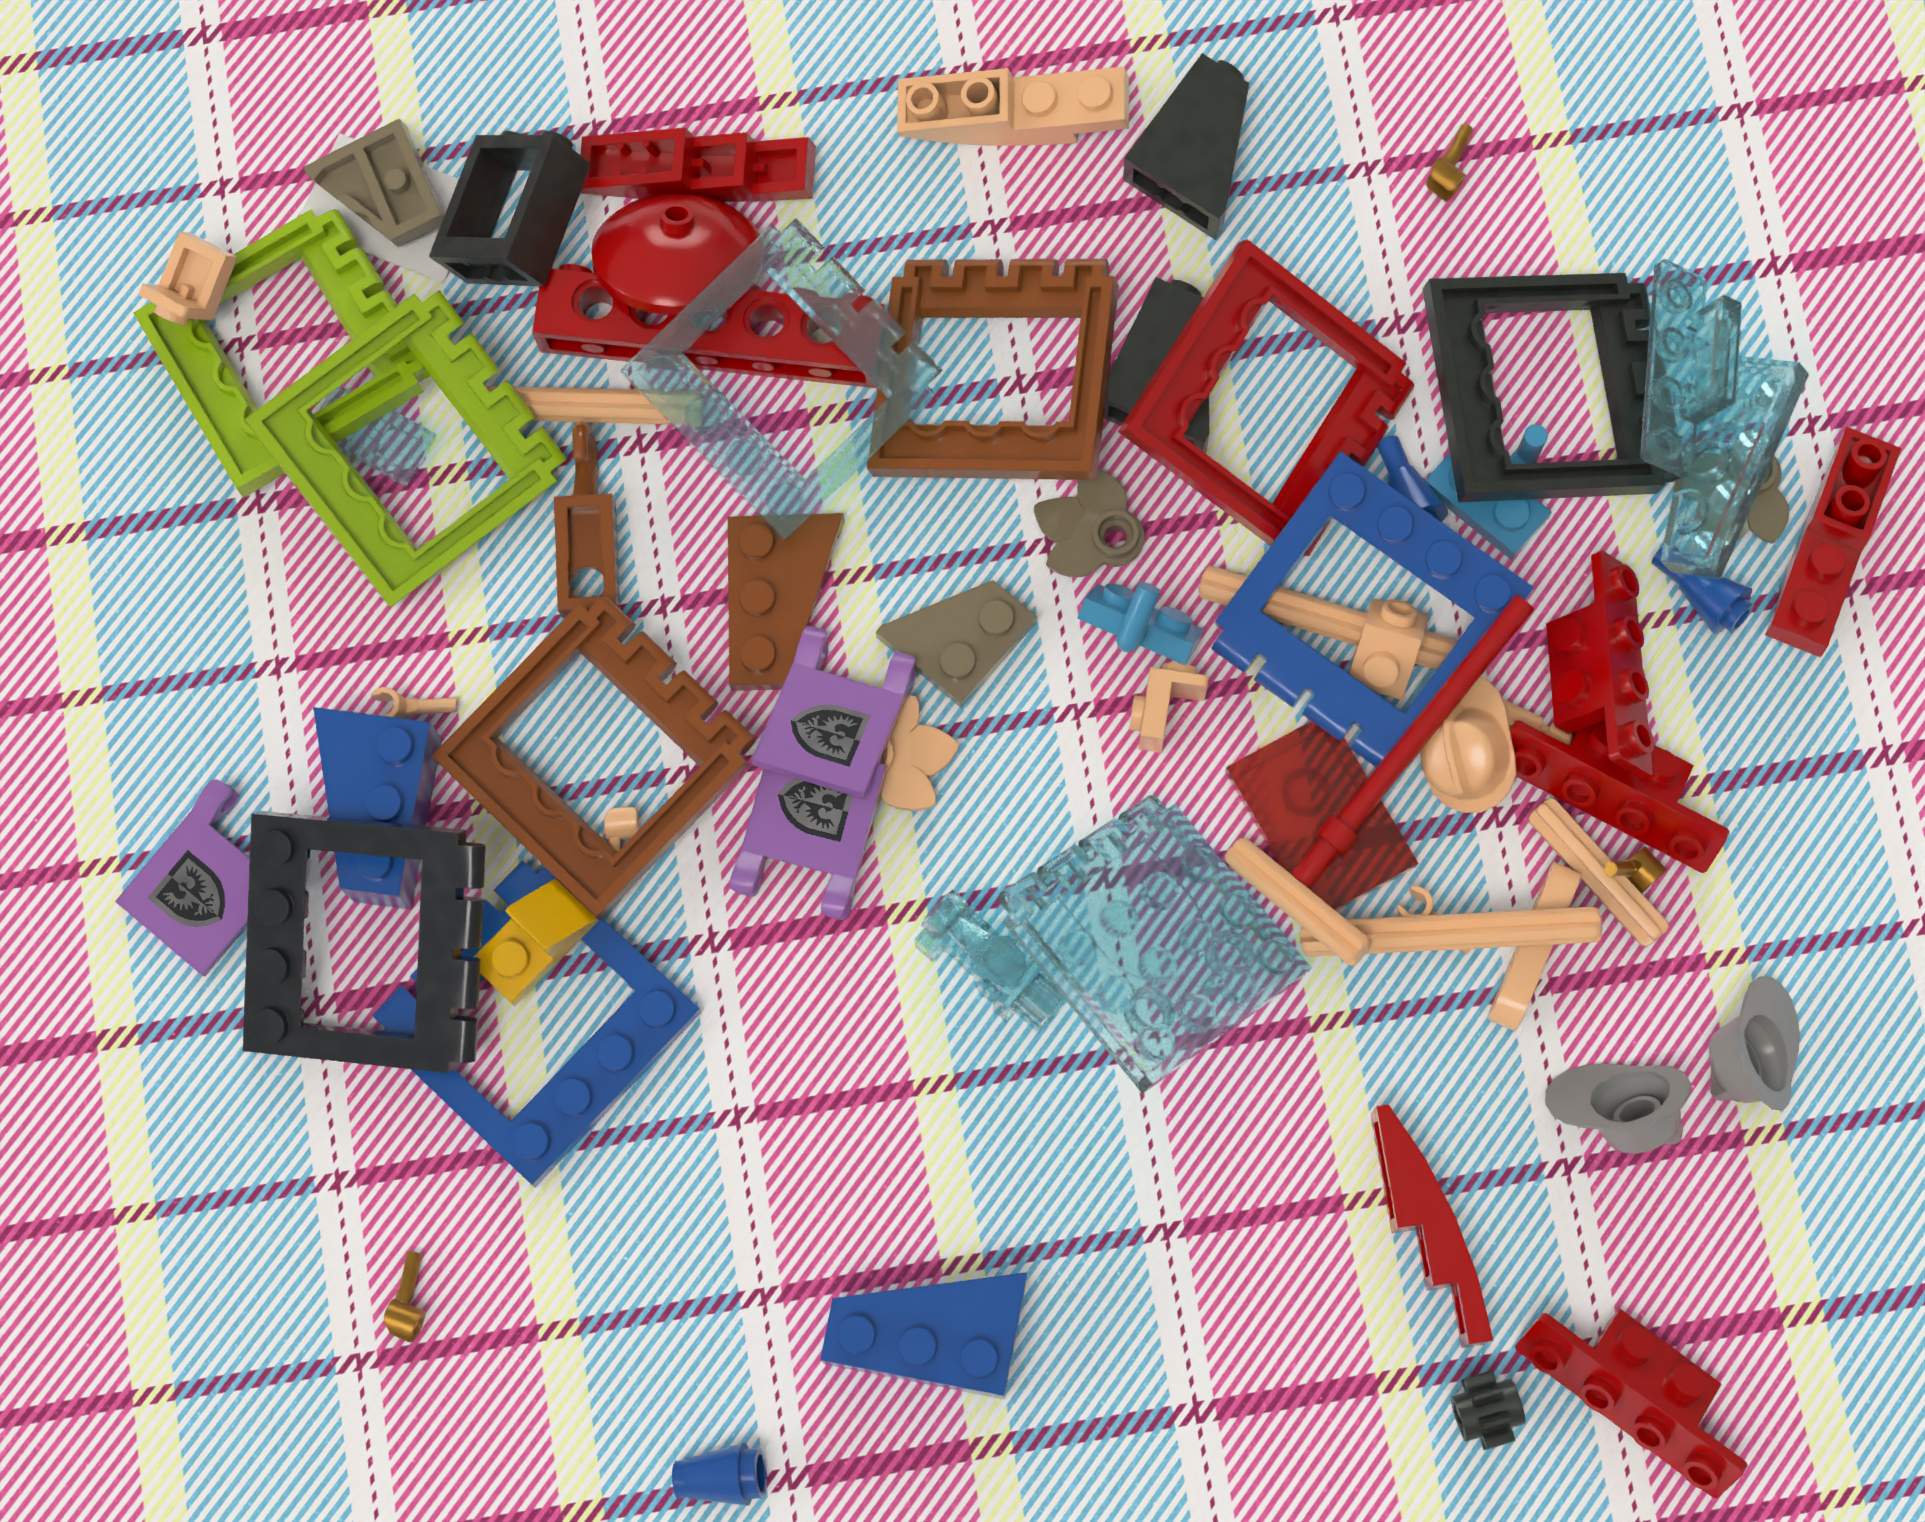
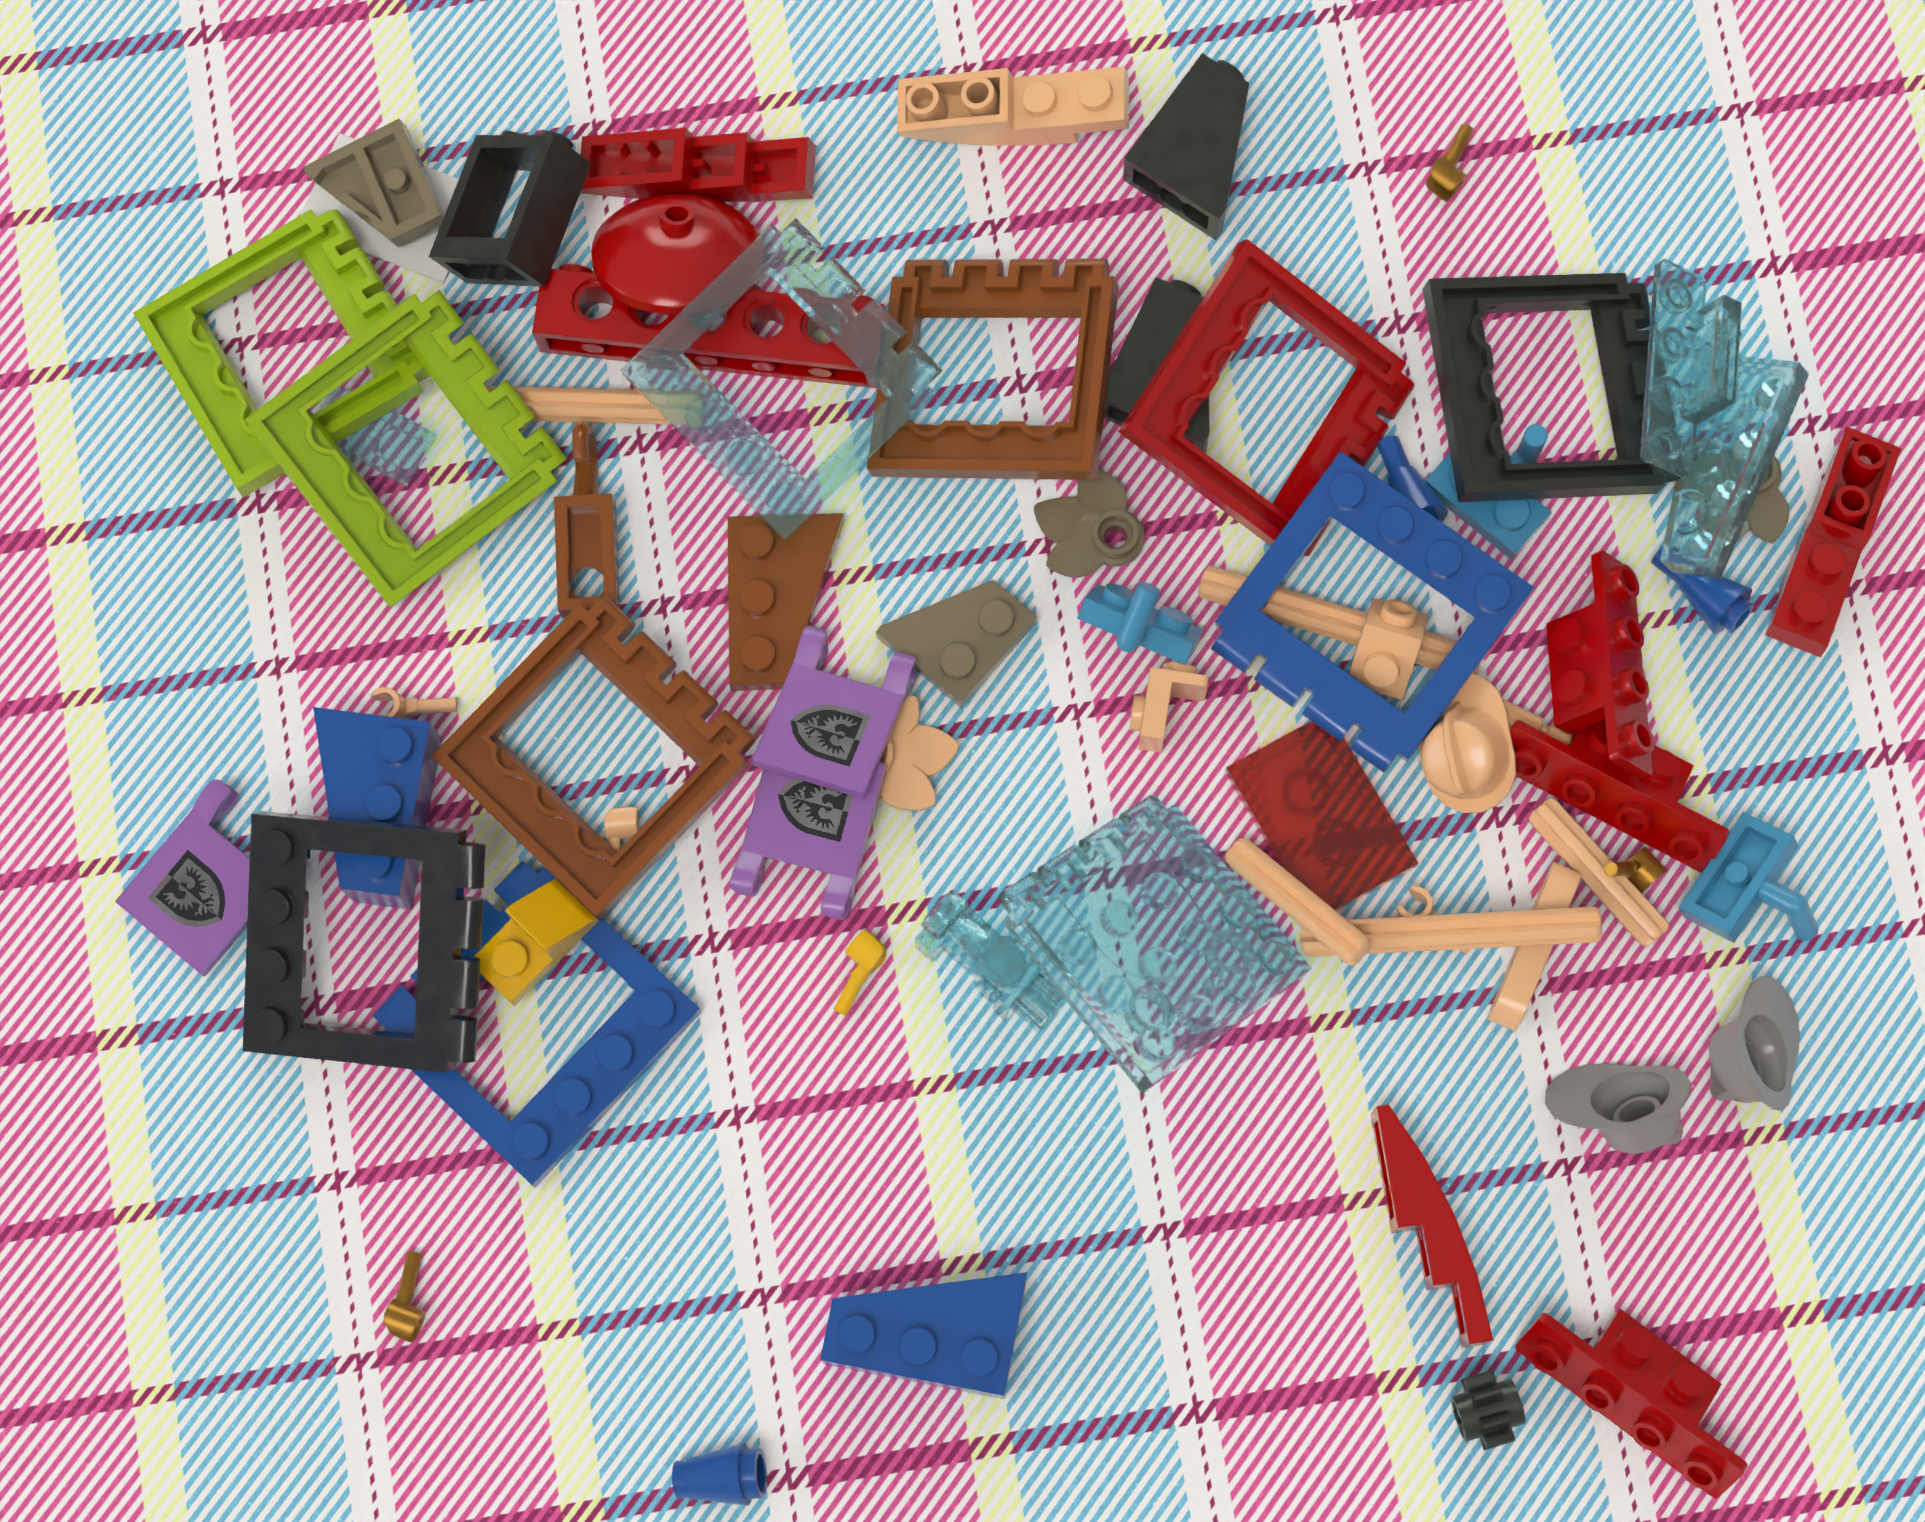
(191, 280): light nougat bracket -> none
(869, 956): none -> yellow hand
(1338, 832): red bar -> none
(1745, 877): none -> dark azure plate

